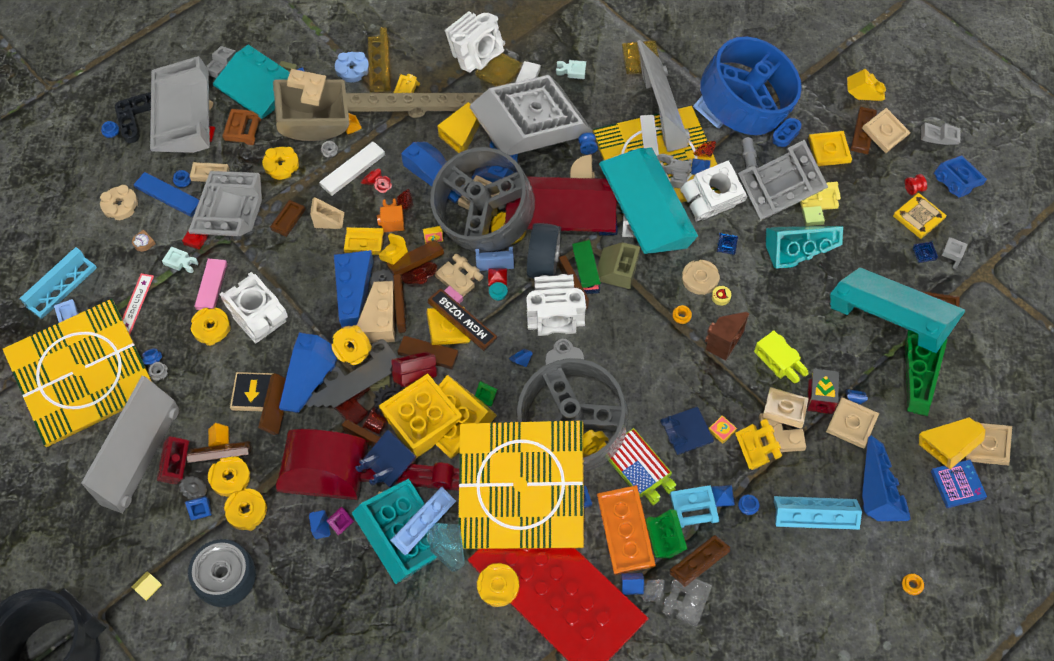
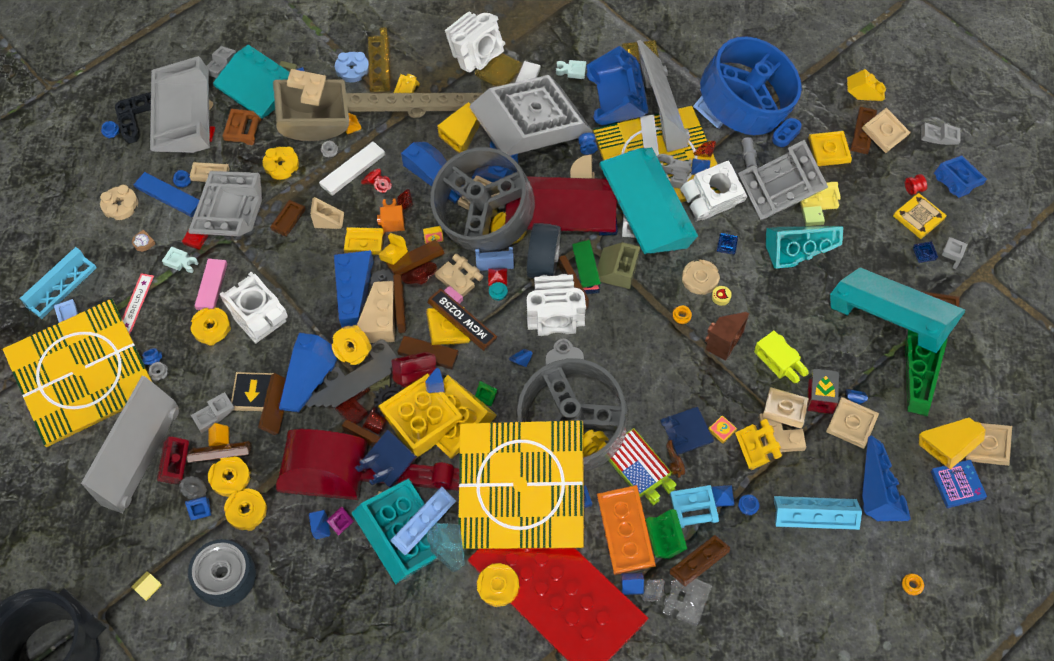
(216, 410): none -> light grey slope
(435, 382): none -> blue slope
(618, 87): none -> blue windscreen
(677, 465): none -> reddish brown plate

